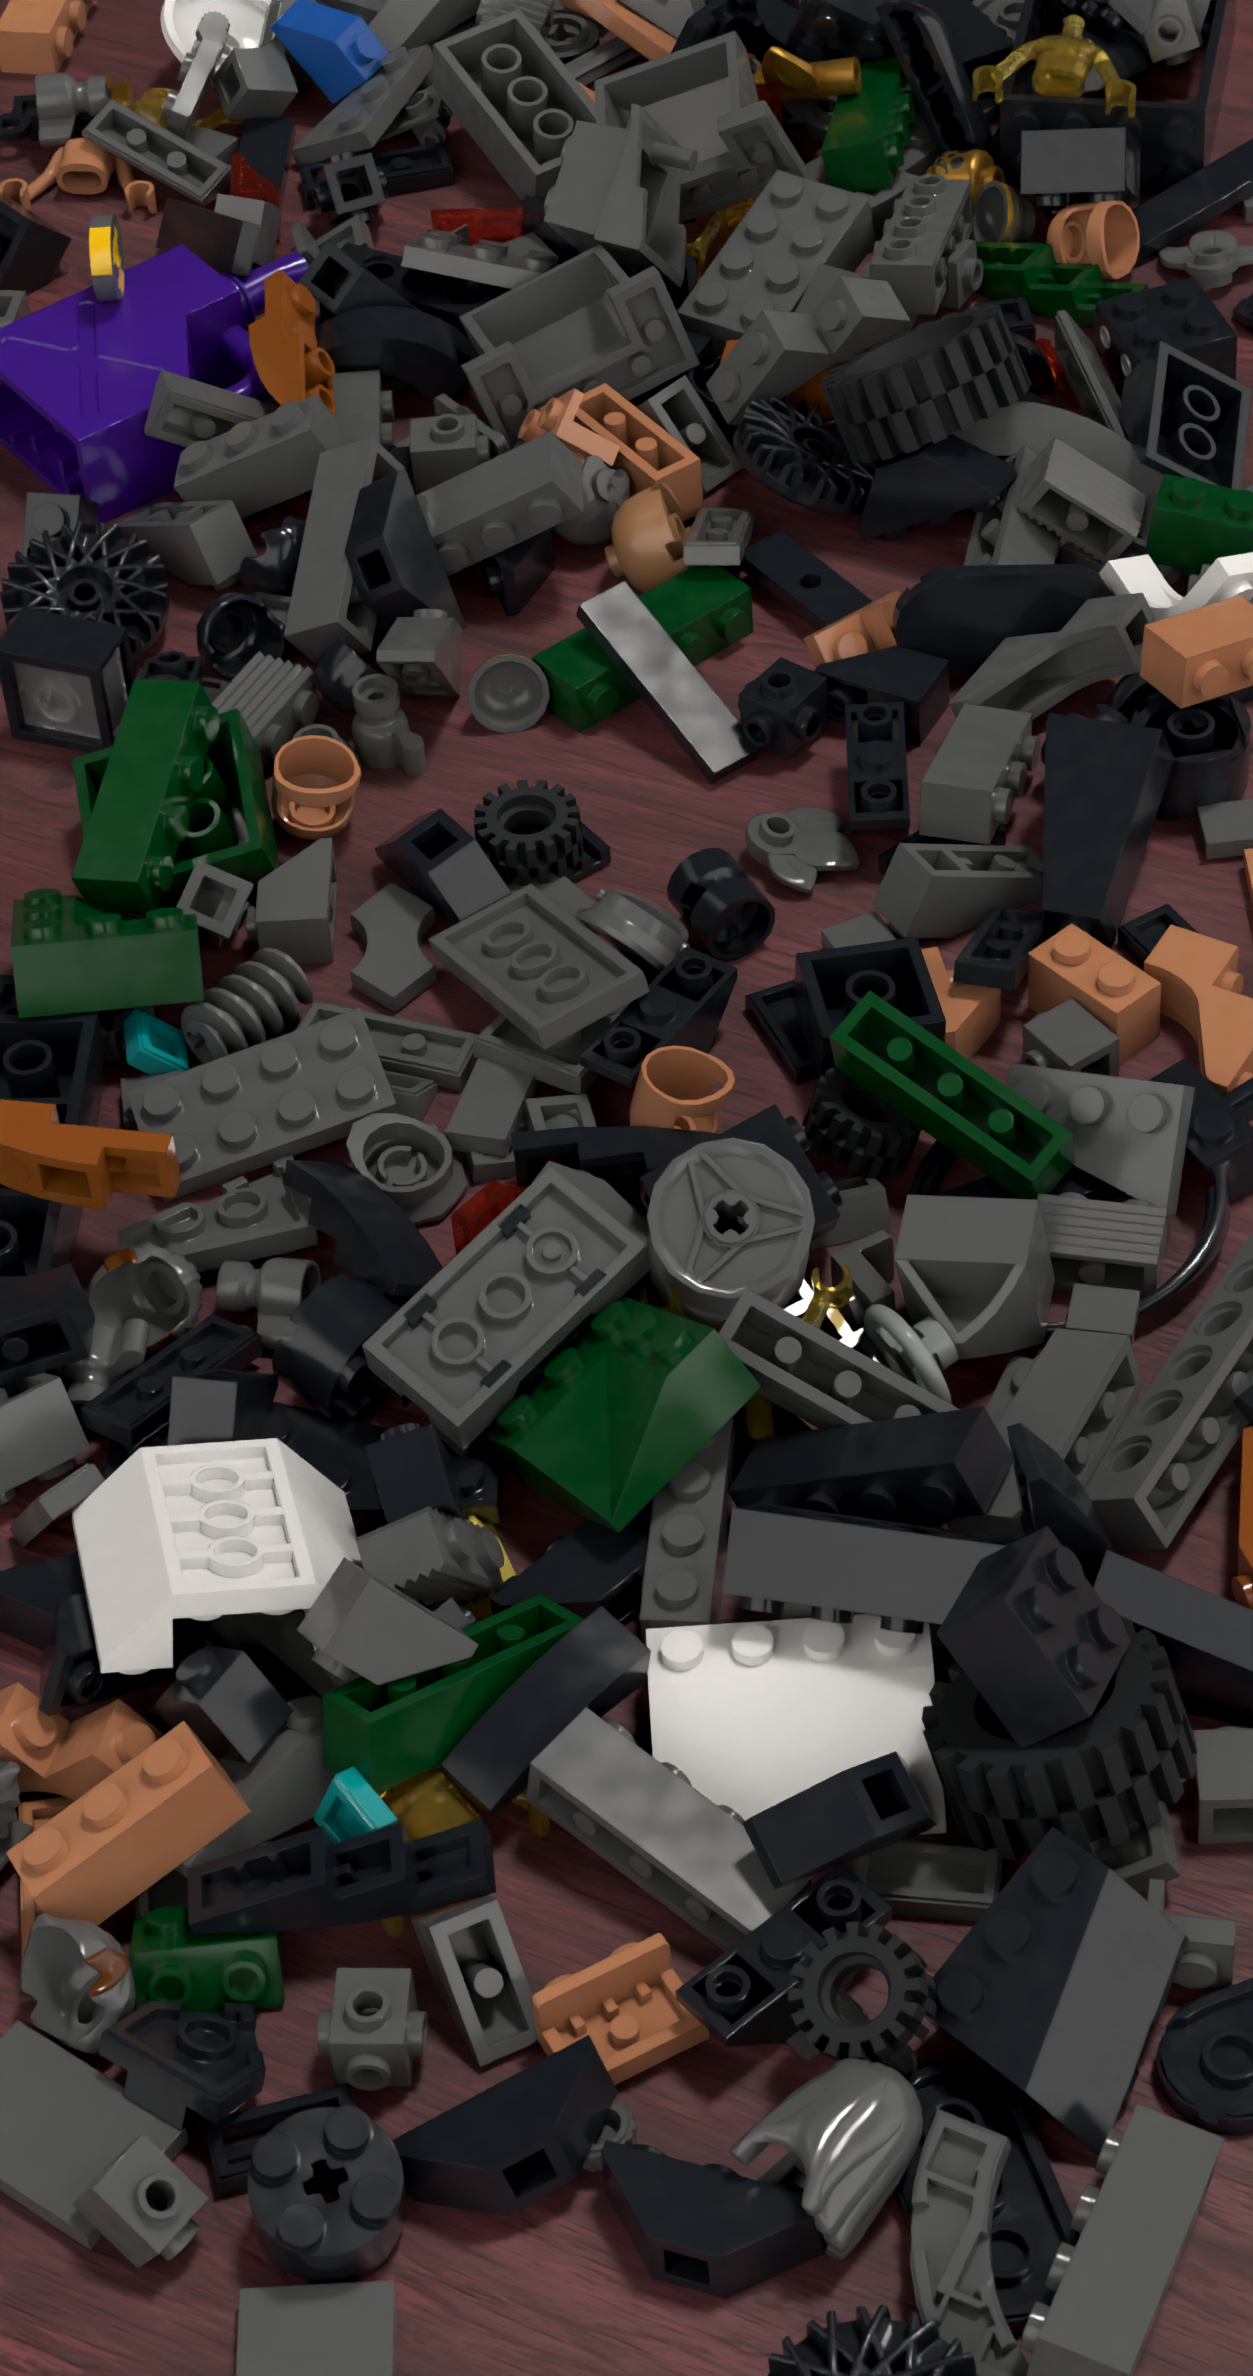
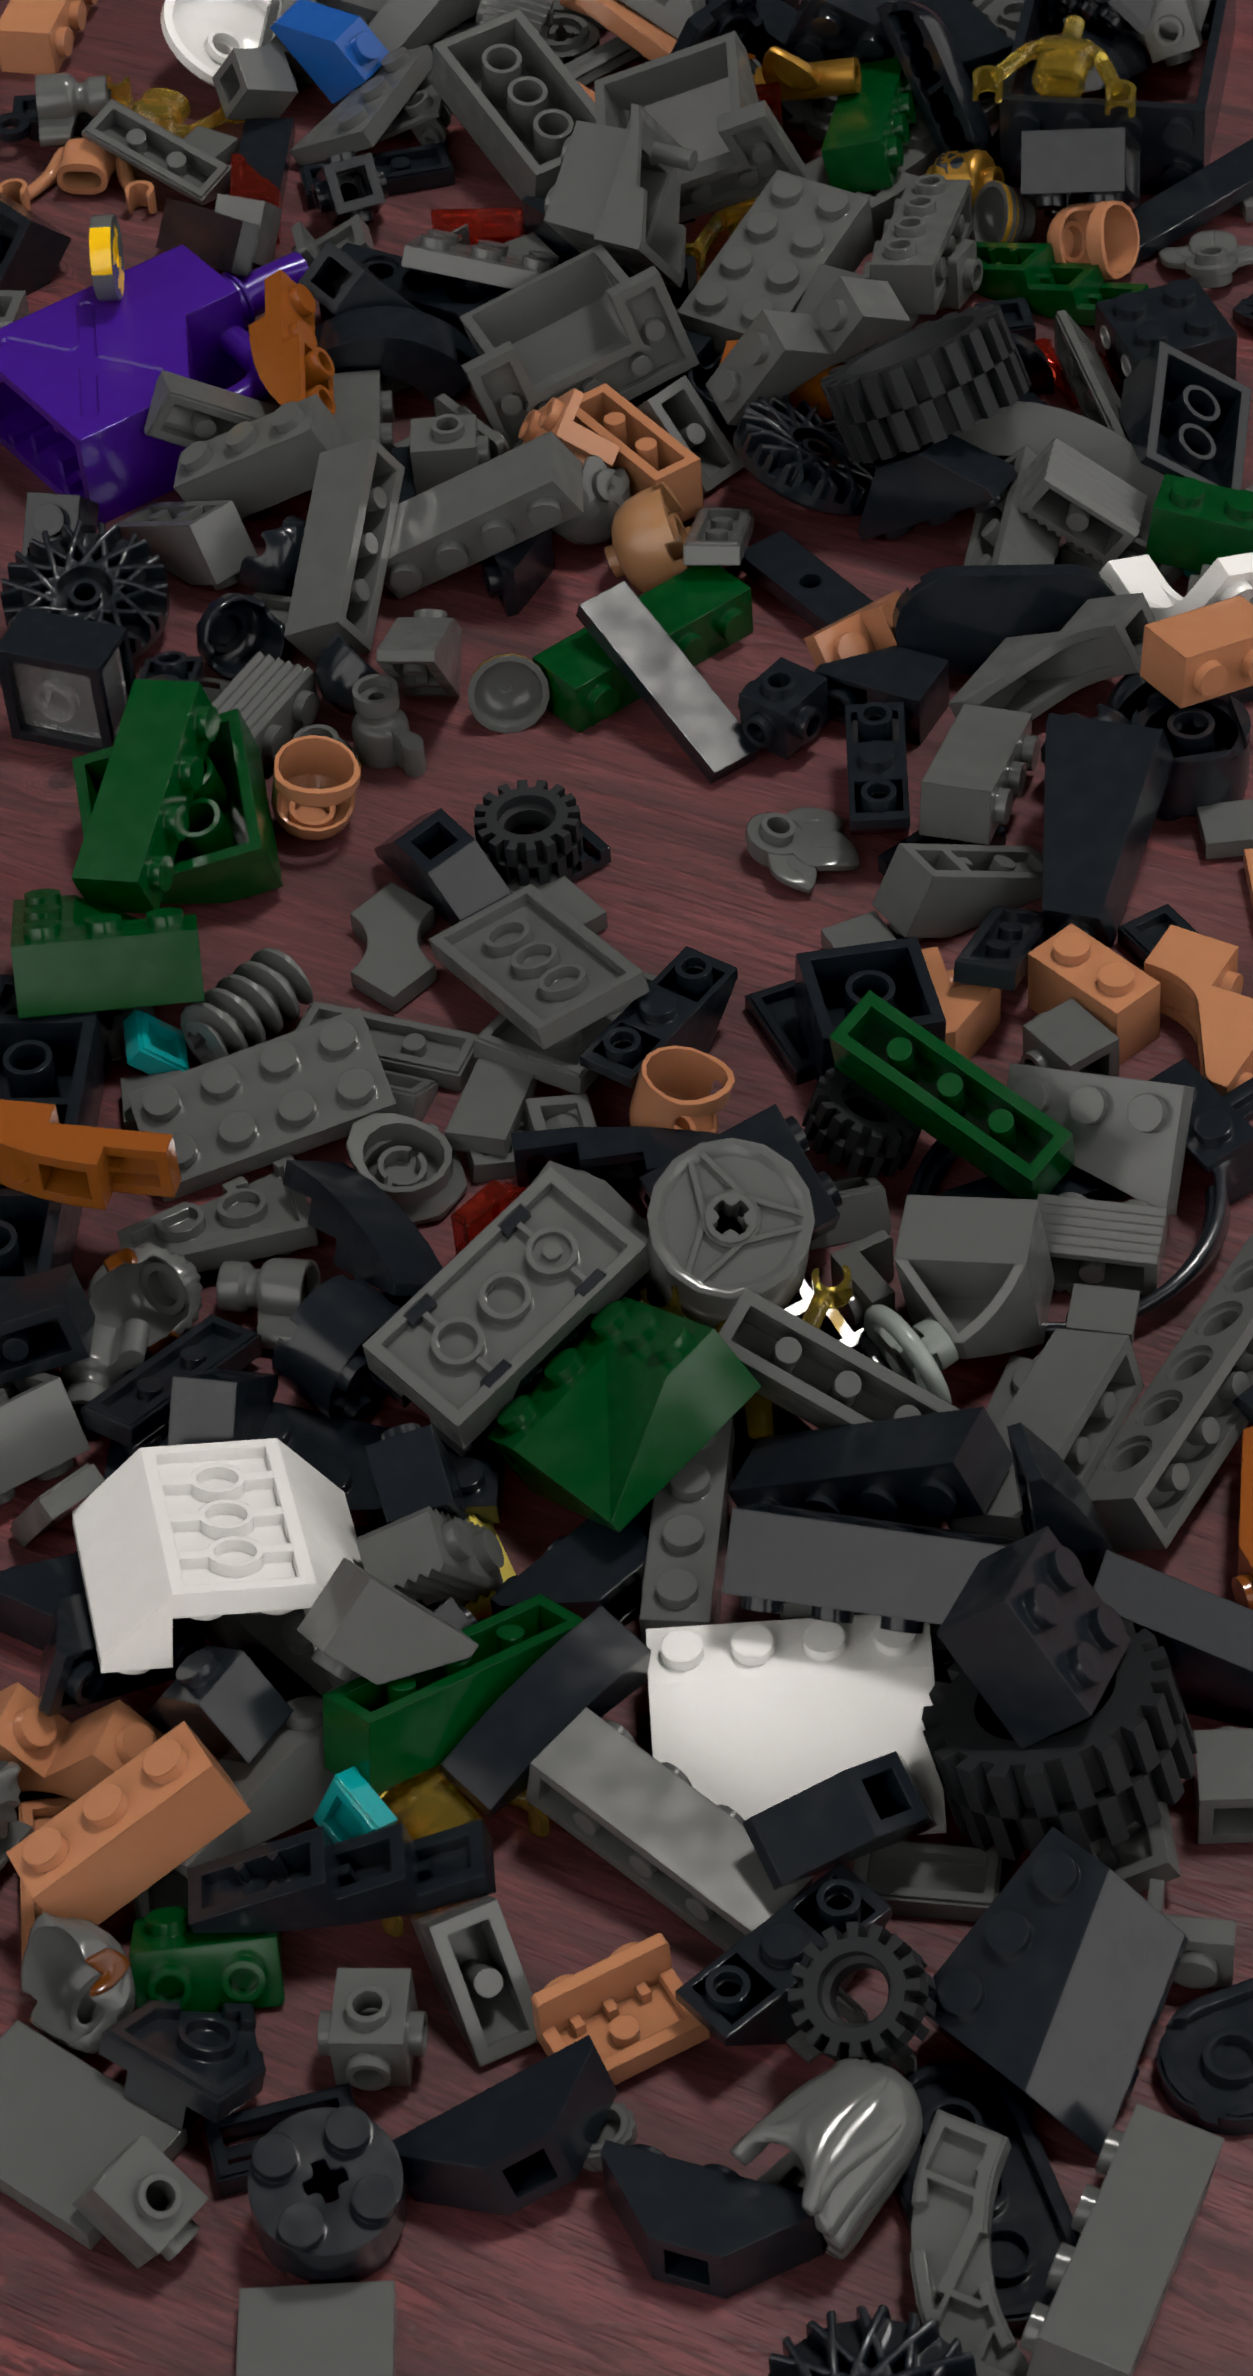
(196, 74): hinge -> none
(217, 901): dark grey brick -> none
(298, 906): dark grey slope -> none
(396, 554): black slope -> none
(636, 927): dark grey hat -> none
(721, 904): black wheel -> none

